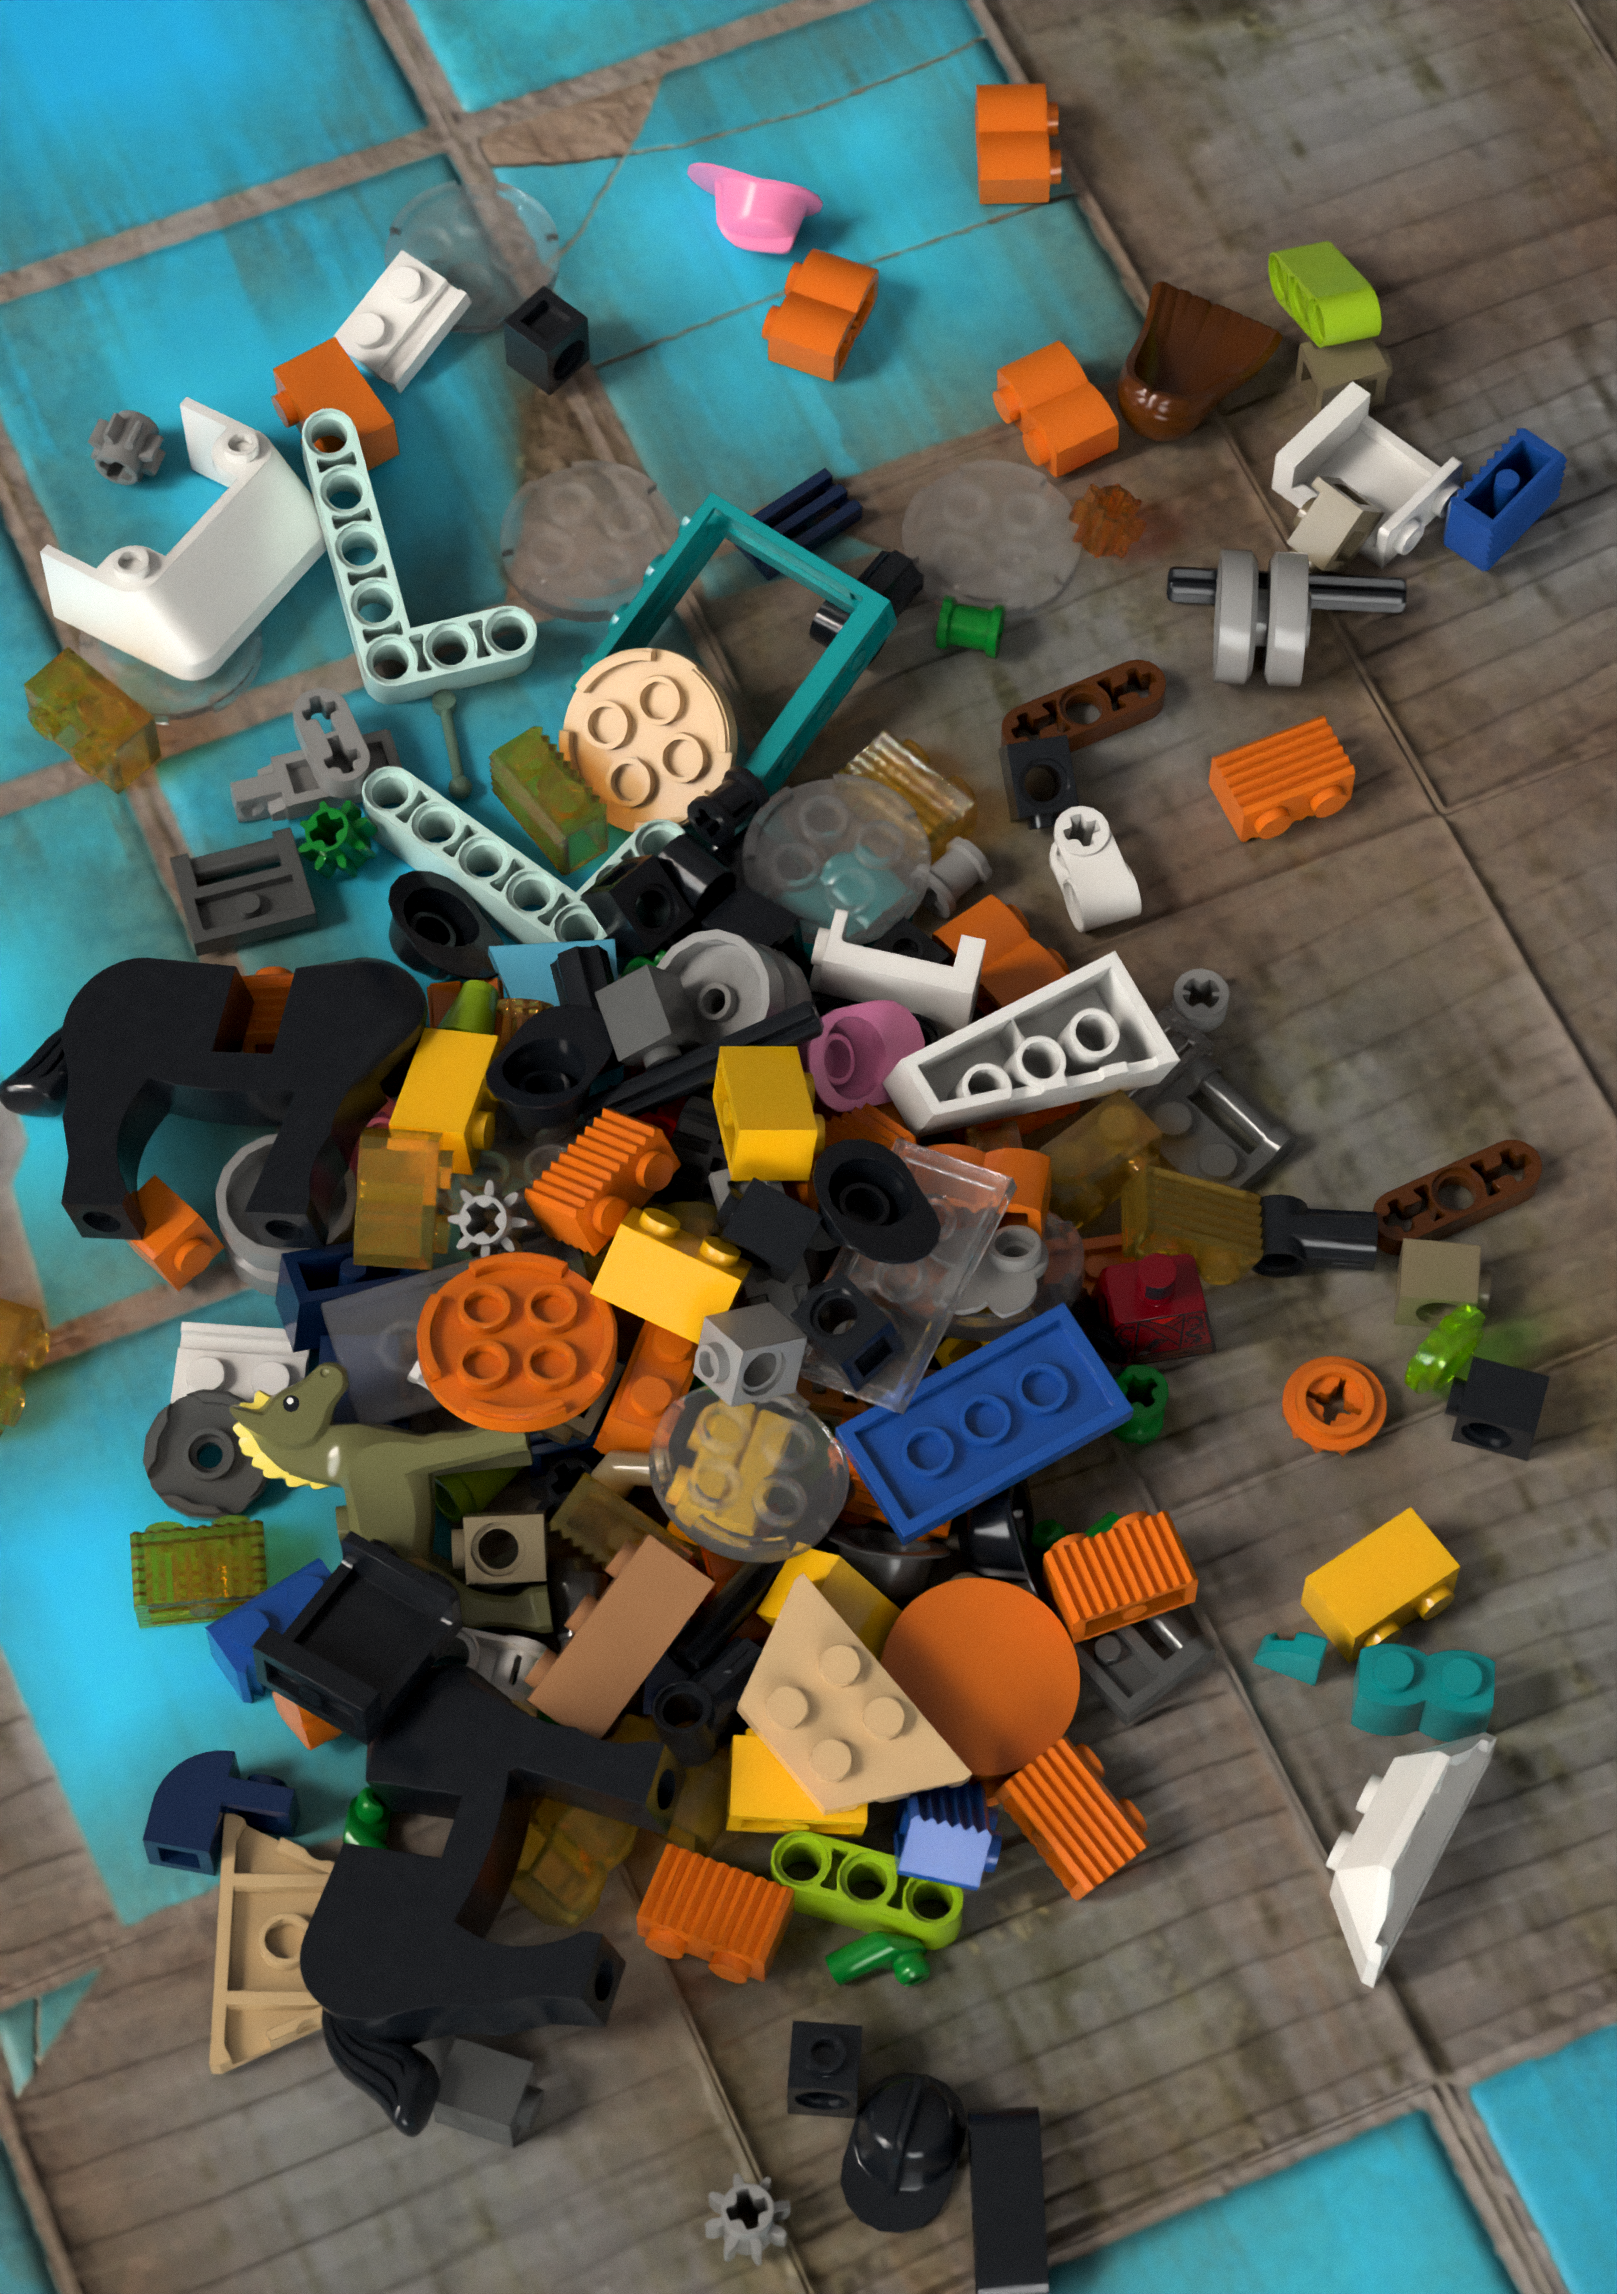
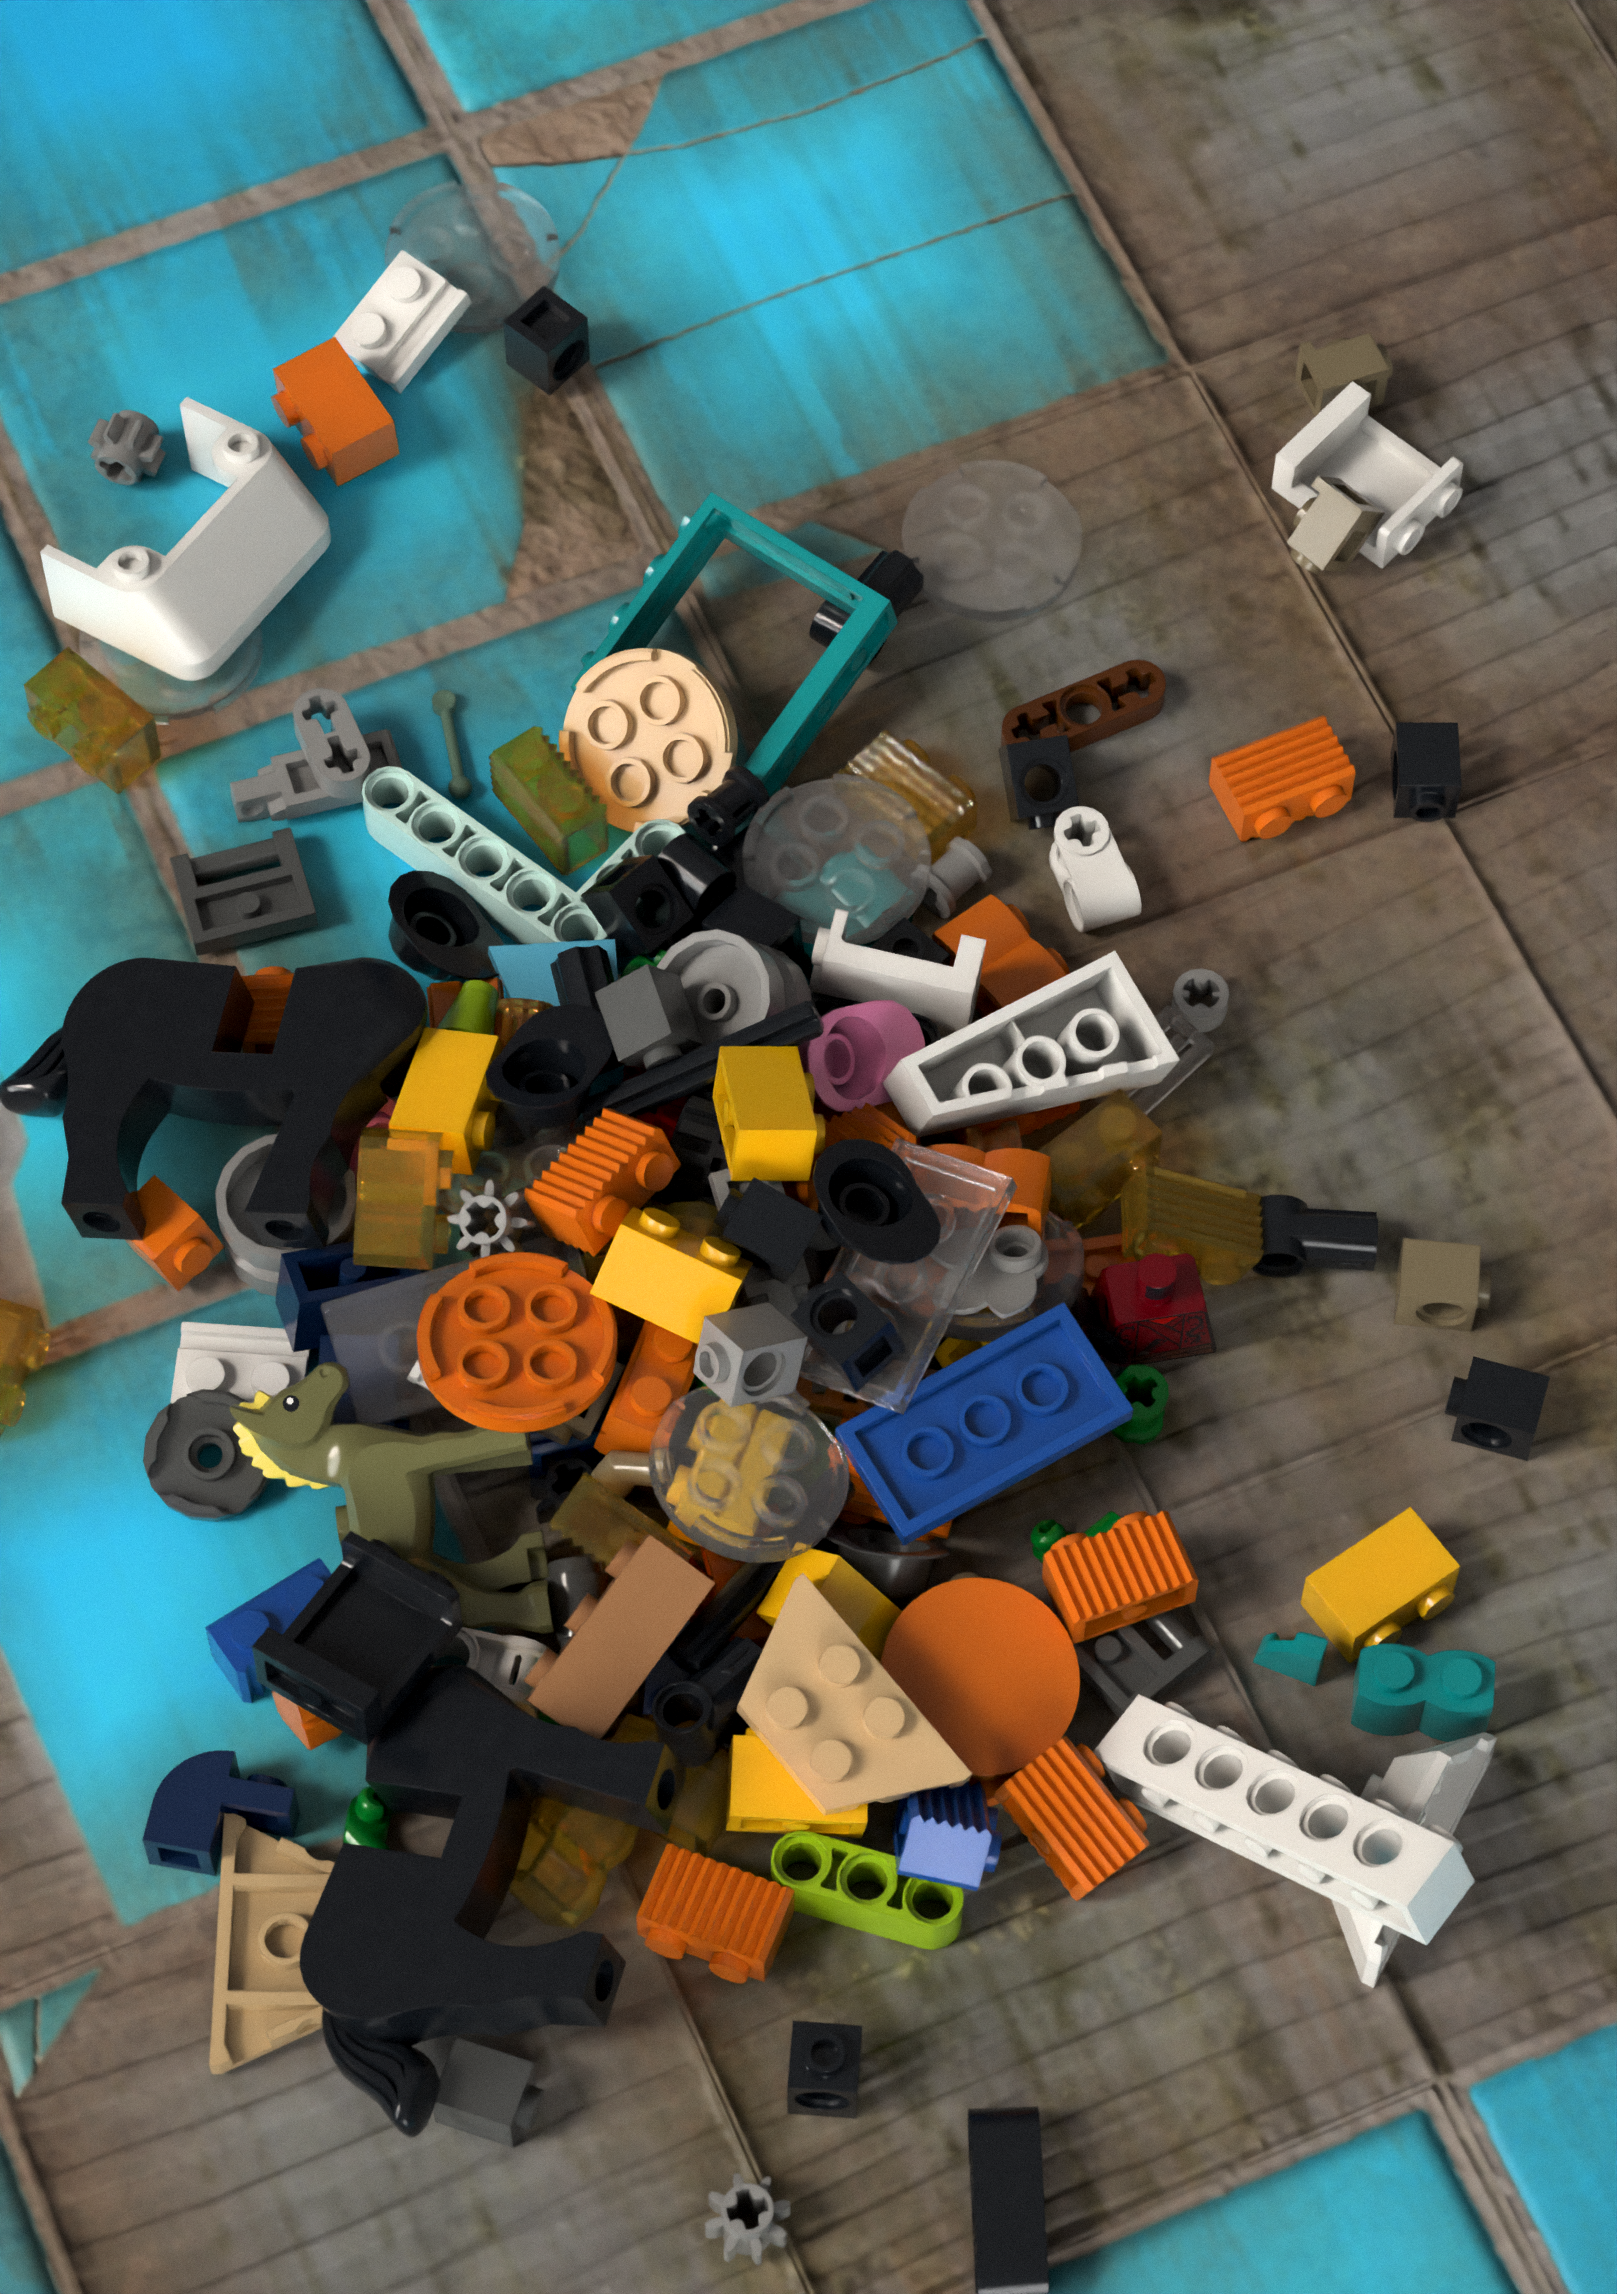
(197, 1571): clear yellow brick -> none
(338, 839): green gear -> none
(378, 584): light aqua beam -> none
(470, 1491): lime cone -> none
(532, 1539): dark tan brick -> none
(585, 538): clear tile -> none
(754, 210): bright pink piece -> none
(803, 505): dark blue tile -> none
(821, 314): orange brick -> none
(883, 1951): green arm -> none
(903, 2152): black piece -> none
(970, 626): green bush -> none
(997, 1539): black piece -> none
(1014, 145): orange brick -> none
(1056, 410): orange brick -> none
(1107, 520): clear orange gear -> none
(1188, 362): reddish brown hair -> none
(1198, 1146): dark grey plate -> none
(1265, 618): light grey wheel -> none
(1285, 1817): none -> white brick
(1318, 1382): orange gear -> none
(1324, 294): lime beam -> none
(1327, 590): black axle -> none
(1425, 770): none -> black brick
(1445, 1350): clear neon green gear -> none
(1503, 499): blue brick -> none
(1503, 1195): reddish brown beam -> none

